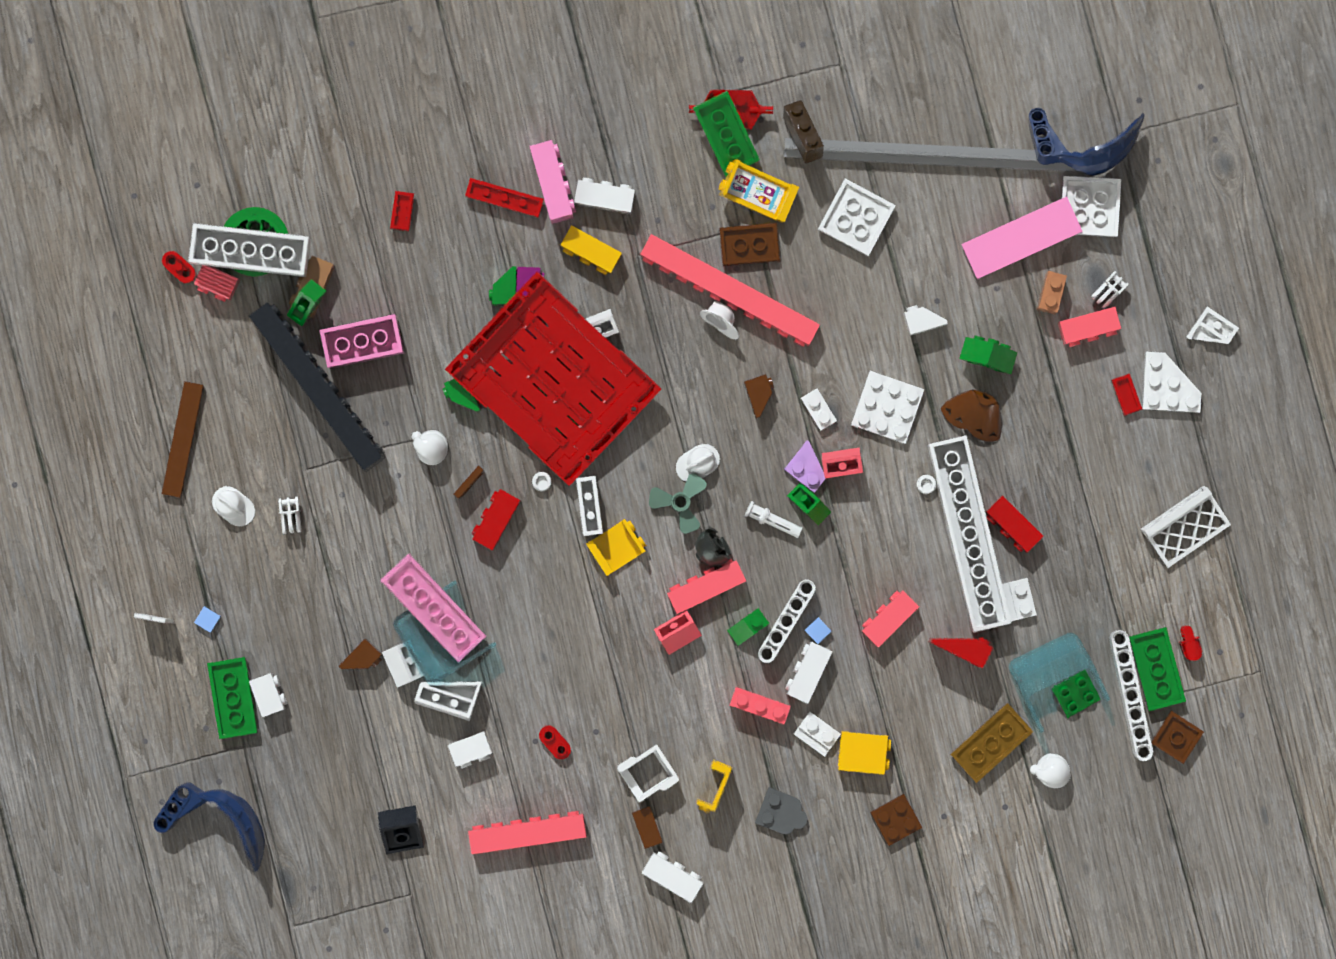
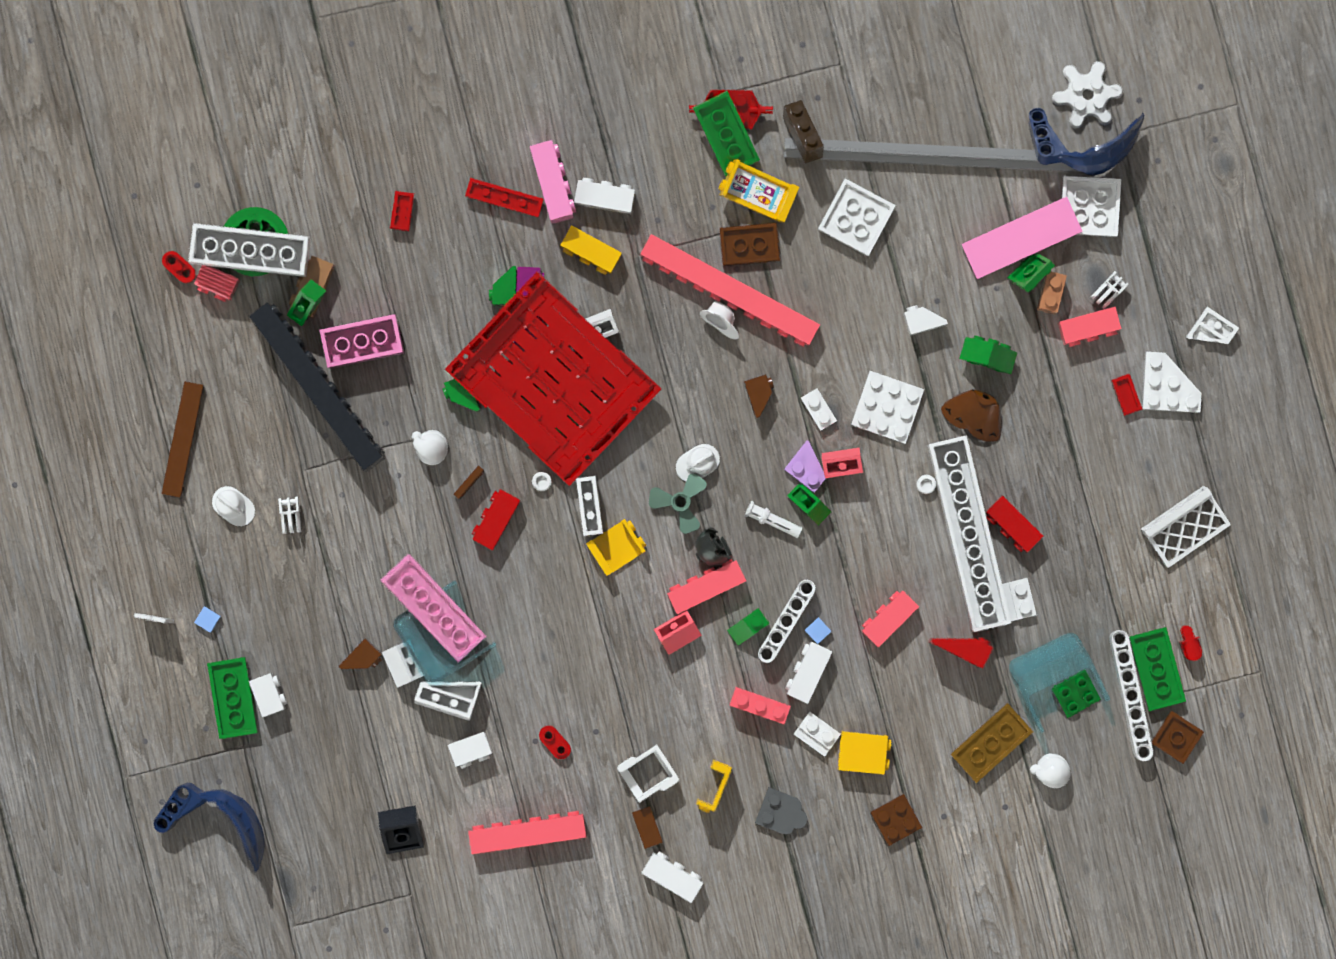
(1031, 272): none -> green plate
(1074, 95): none -> white plate

